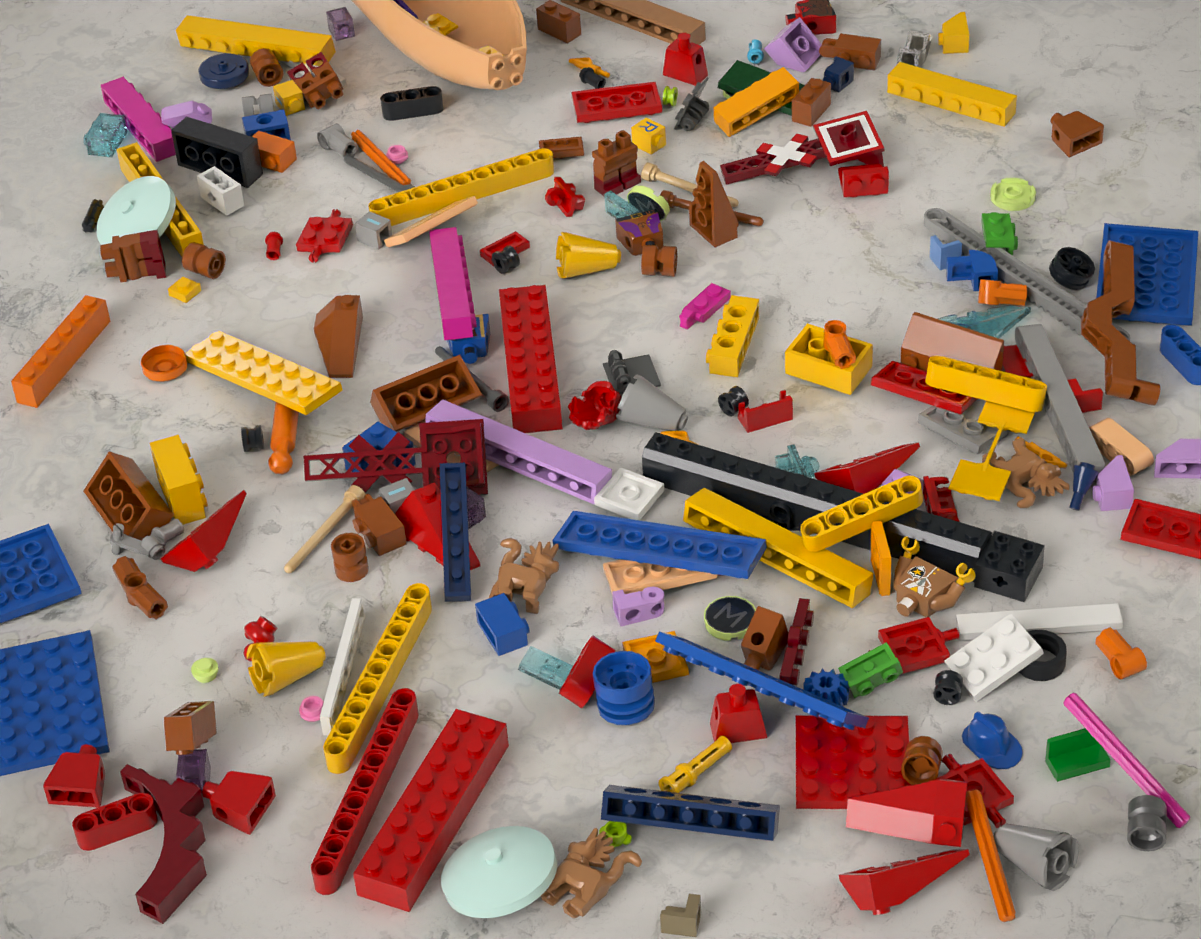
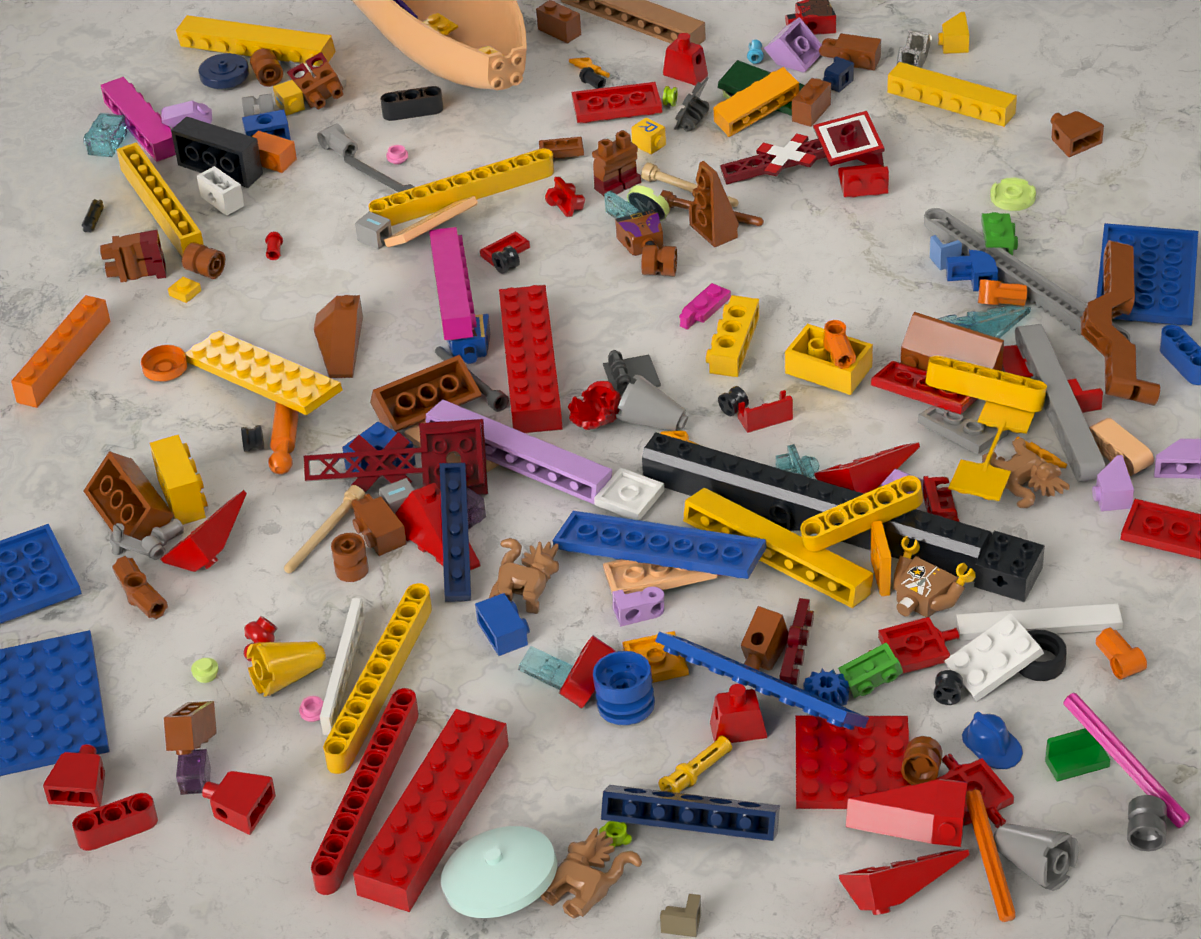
(137, 208): light aqua dish -> none
(179, 865): dark red arch -> none
(324, 235): red plate -> none
(340, 23): clear purple brick -> none
(380, 158): orange axle -> none
(584, 255): yellow cone -> none
(728, 617): black tile -> none
(1072, 268): black wheel -> none
(1082, 480): dark blue cone -> none

